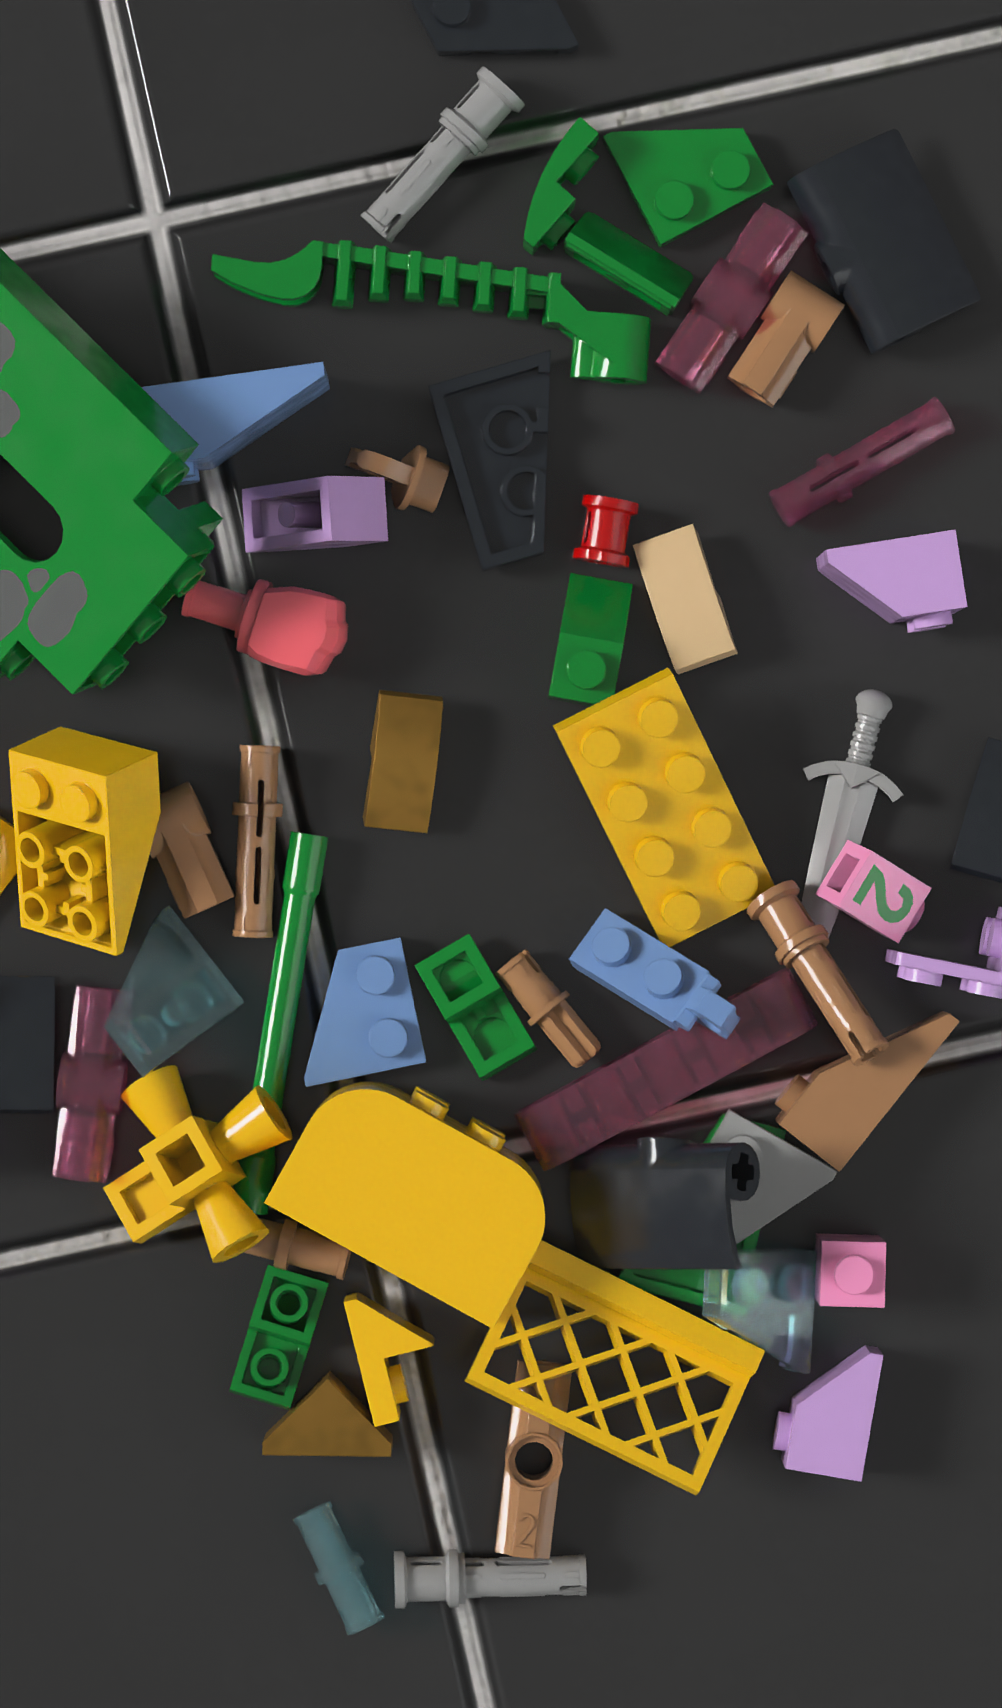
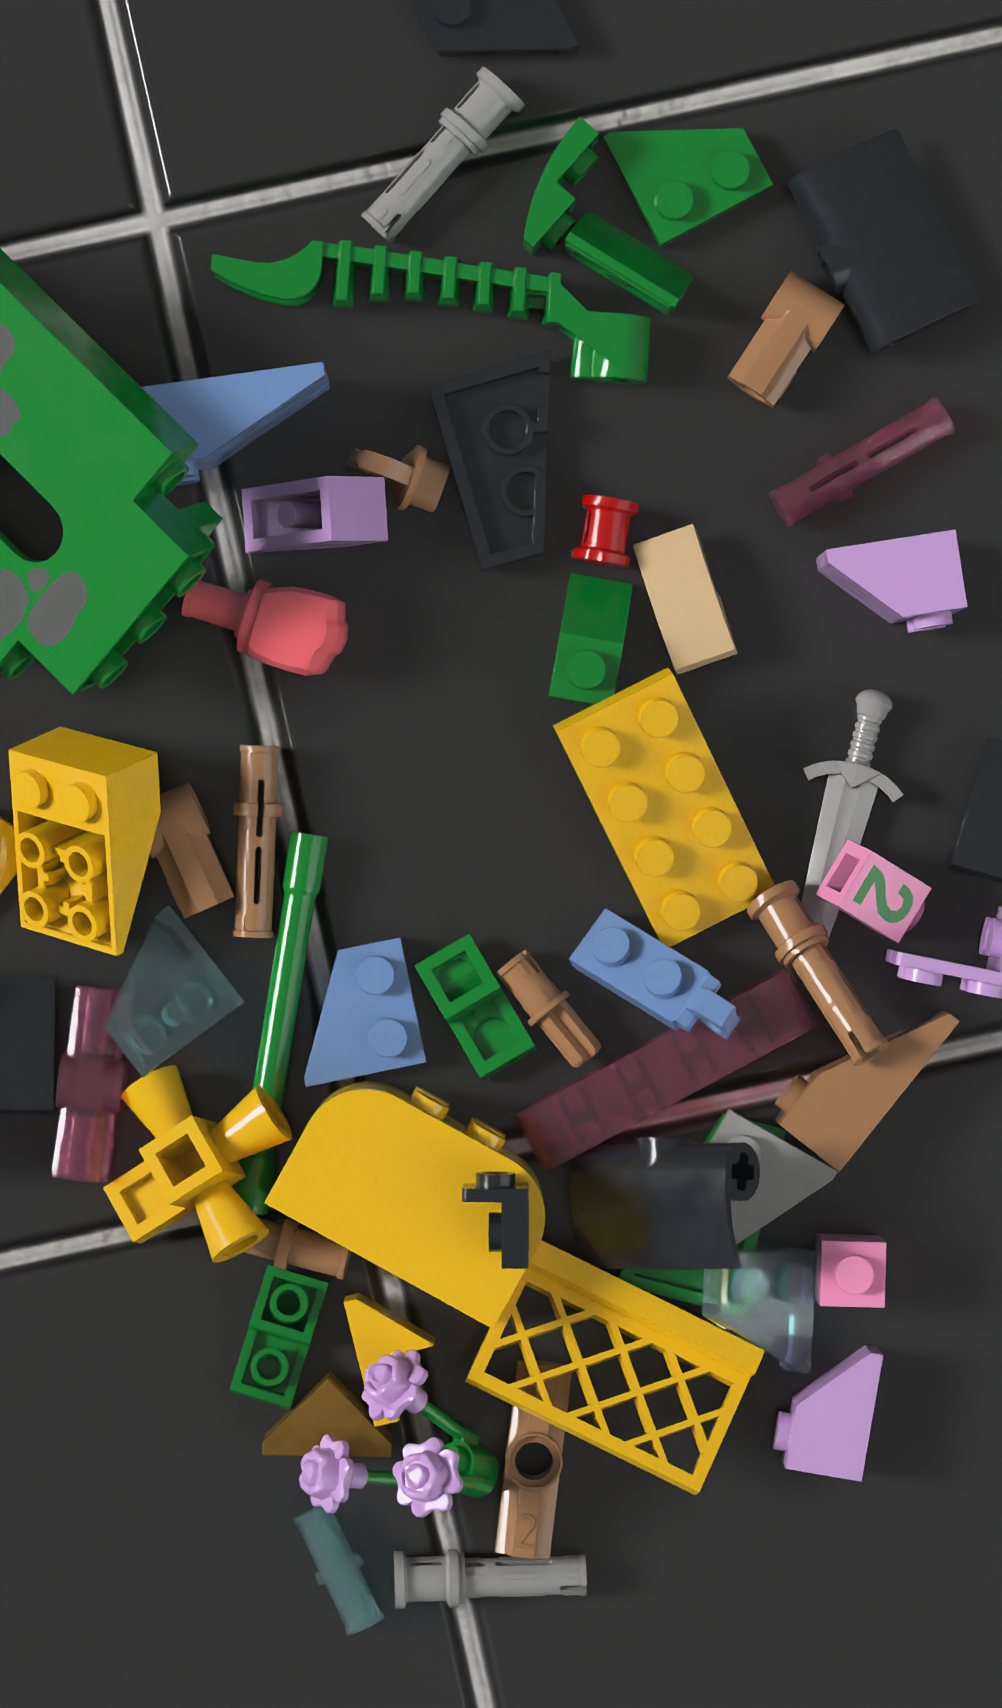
(403, 761): pearl gold slope -> none
(428, 1469): none -> lavender plant
(507, 1228): none -> black bracket
(731, 298): clear pink piece -> none

